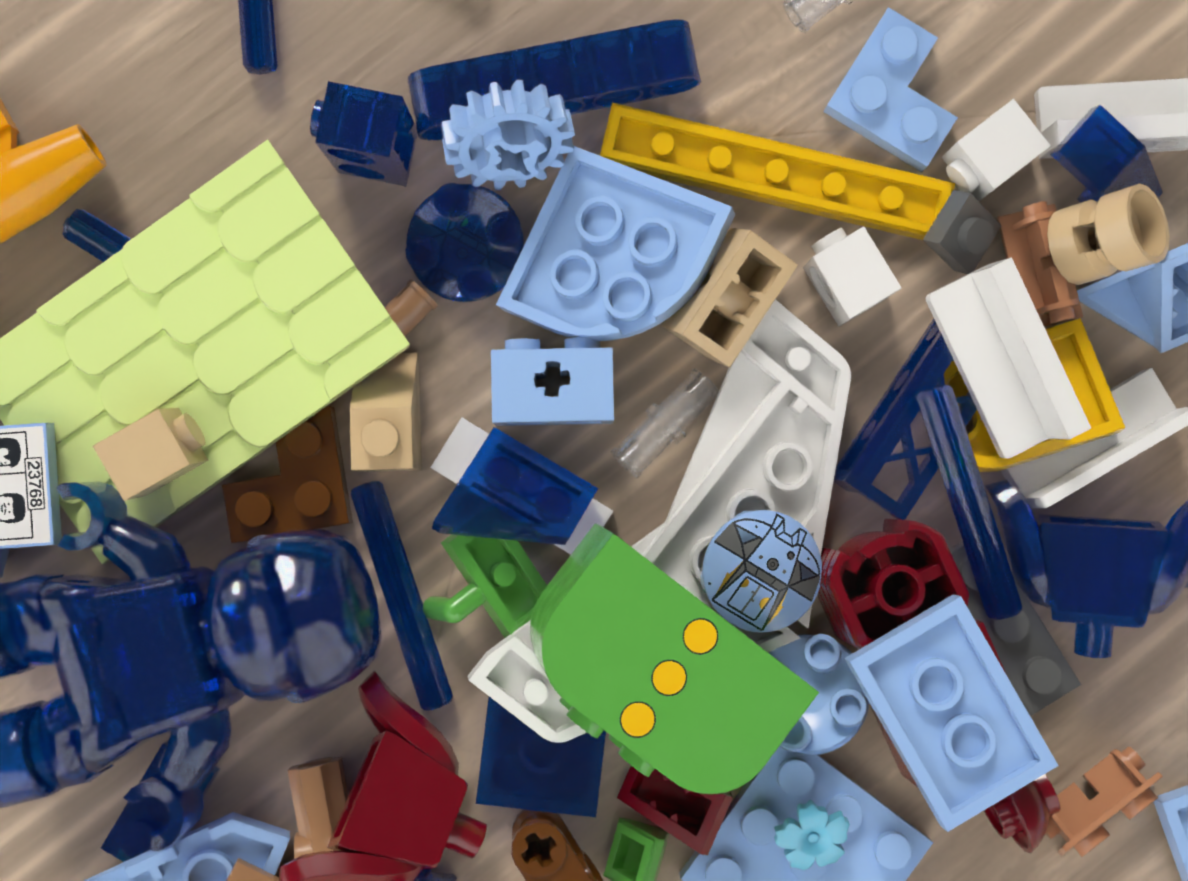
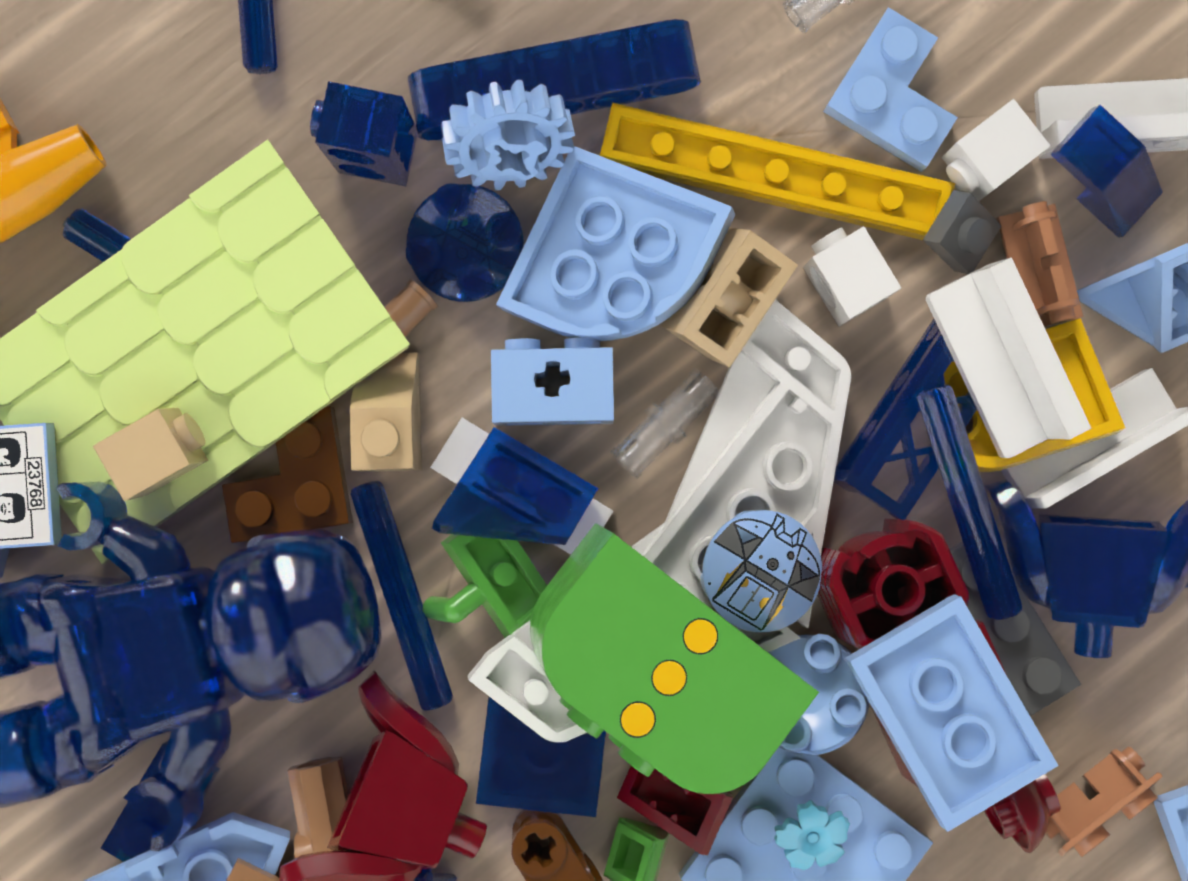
(1108, 235): tan wheel -> none

